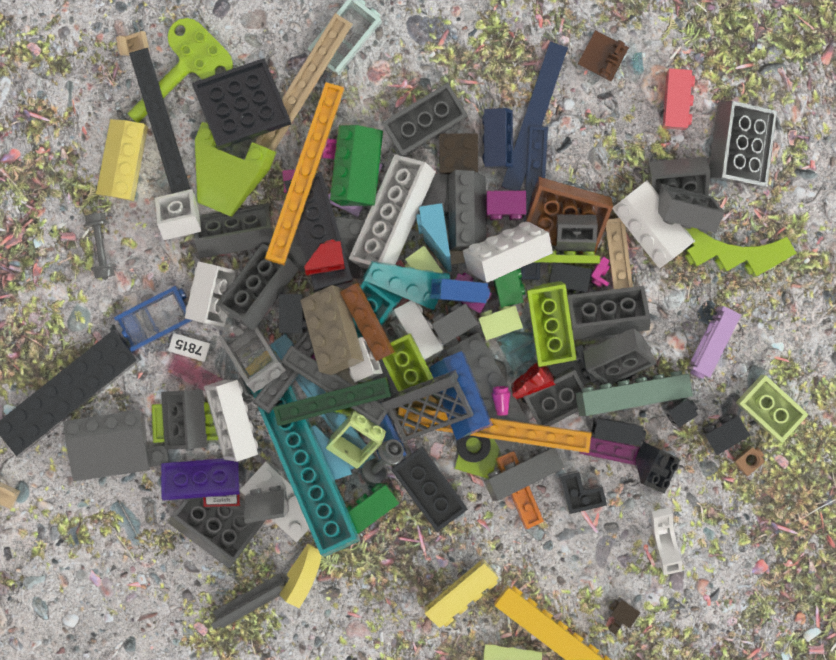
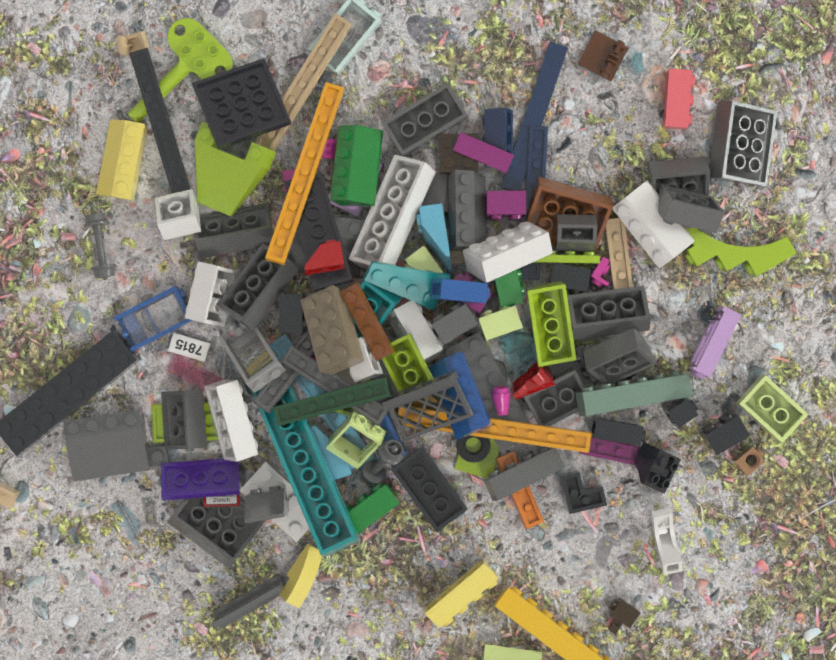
(483, 152): none -> magenta tile

